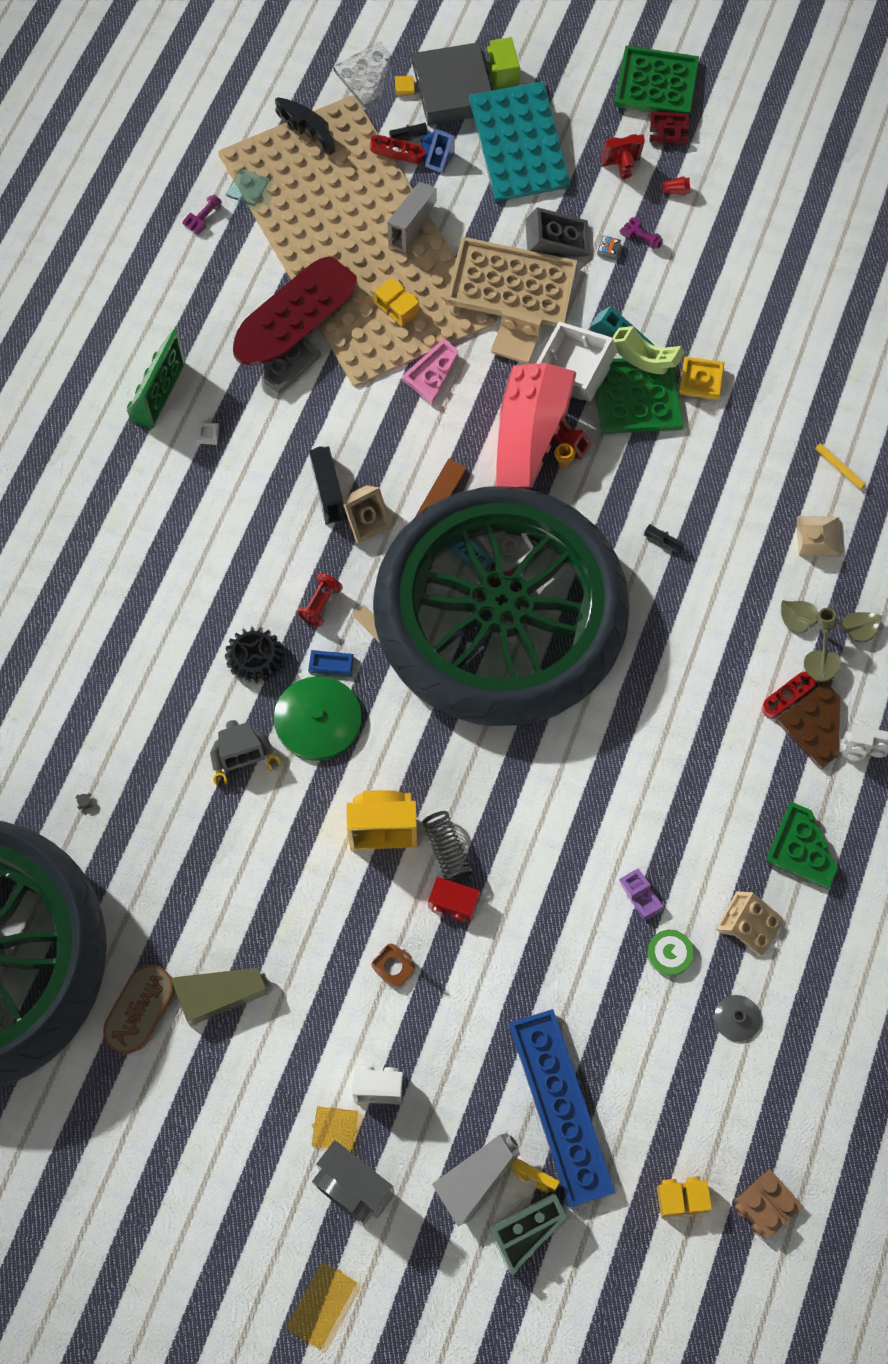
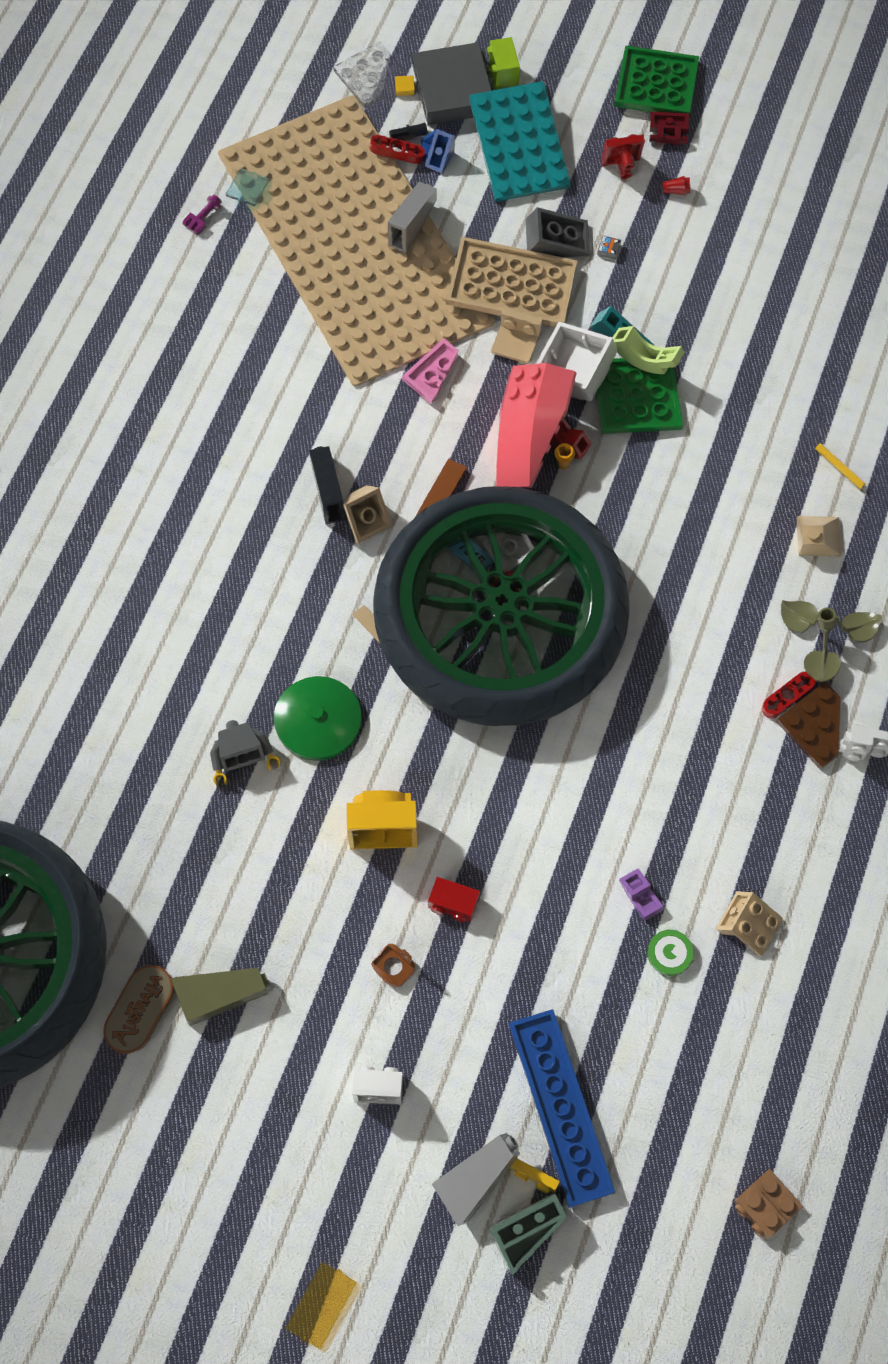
(84, 801): dark grey piece -> none
(157, 382): green slope -> none
(207, 433): white tile -> none
(265, 664): black gear -> none
(284, 371): dark grey plate -> none
(294, 312): dark red piece -> none
(306, 120): black slope -> none
(319, 600): red hose -> none
(331, 663): blue tile -> none
(334, 1125): clear yellow piece -> none
(352, 1184): dark grey container -> none
(393, 297): yellow piece -> none
(465, 871): dark grey piece -> none
(633, 228): magenta hinge -> none
(664, 539): black axle -> none
(695, 1193): yellow piece -> none
(701, 378): yellow plate -> none
(731, 1027): dark grey dish -> none
(802, 848): green plate -> none

